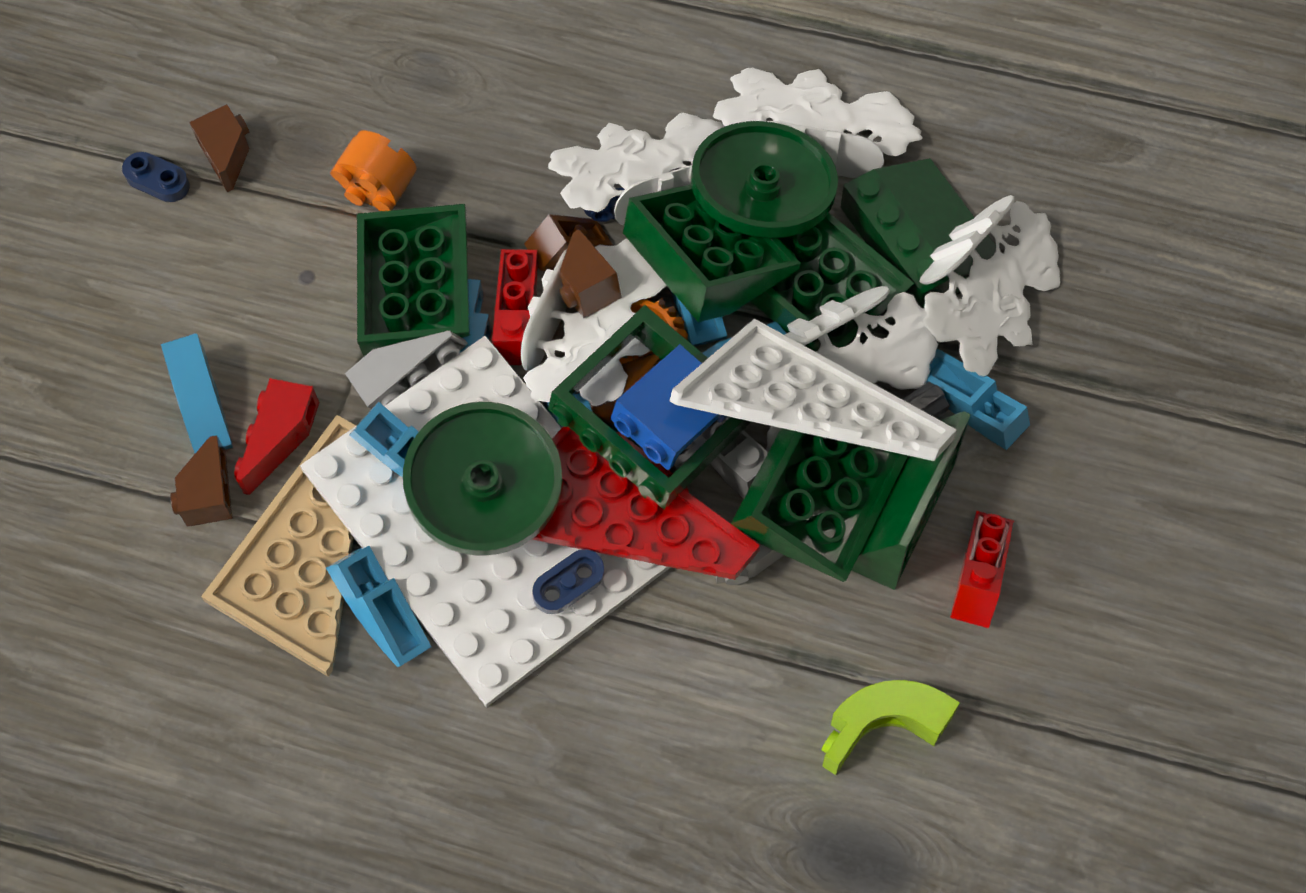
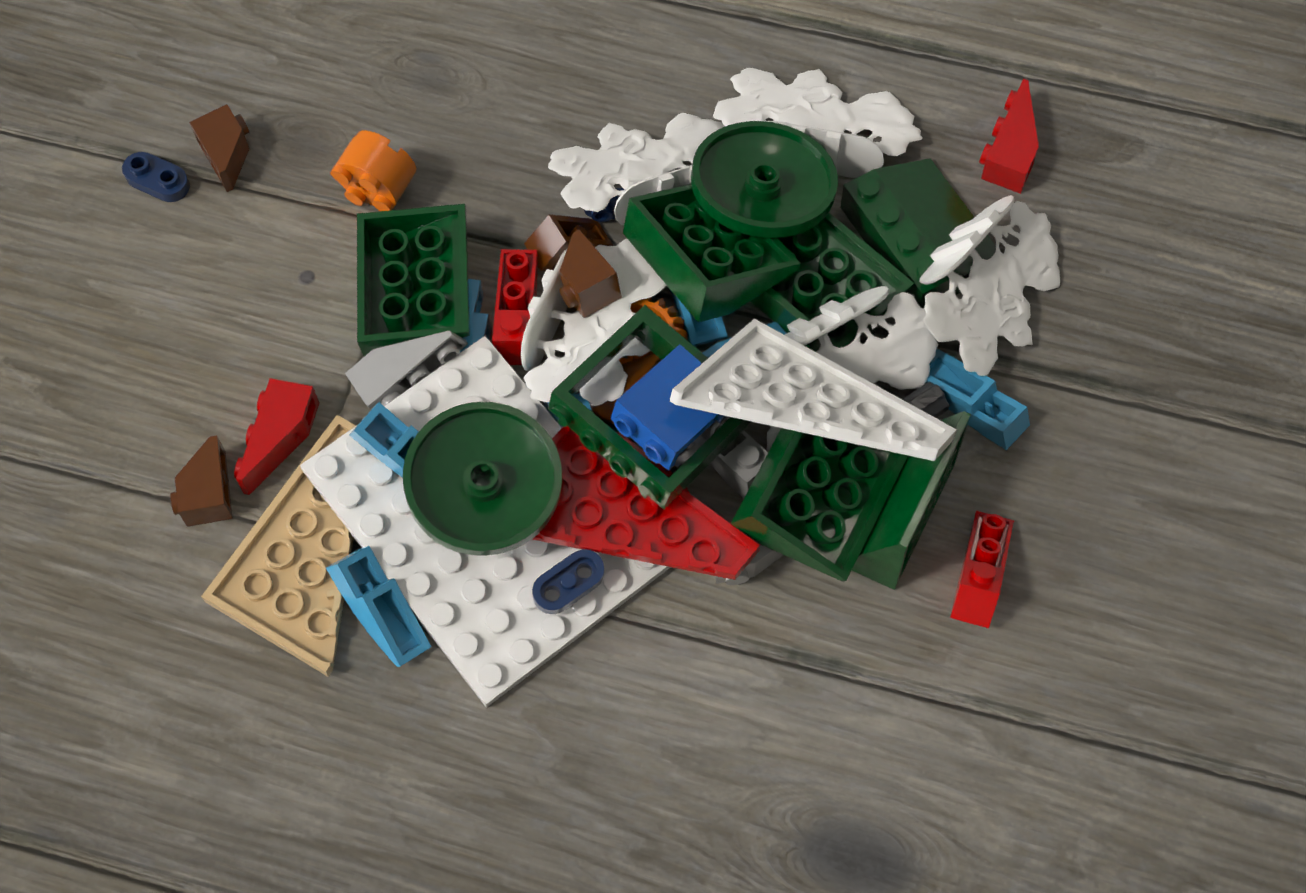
(196, 391): dark azure slope -> none
(884, 704): lime arch -> none
(1016, 143): none -> red slope

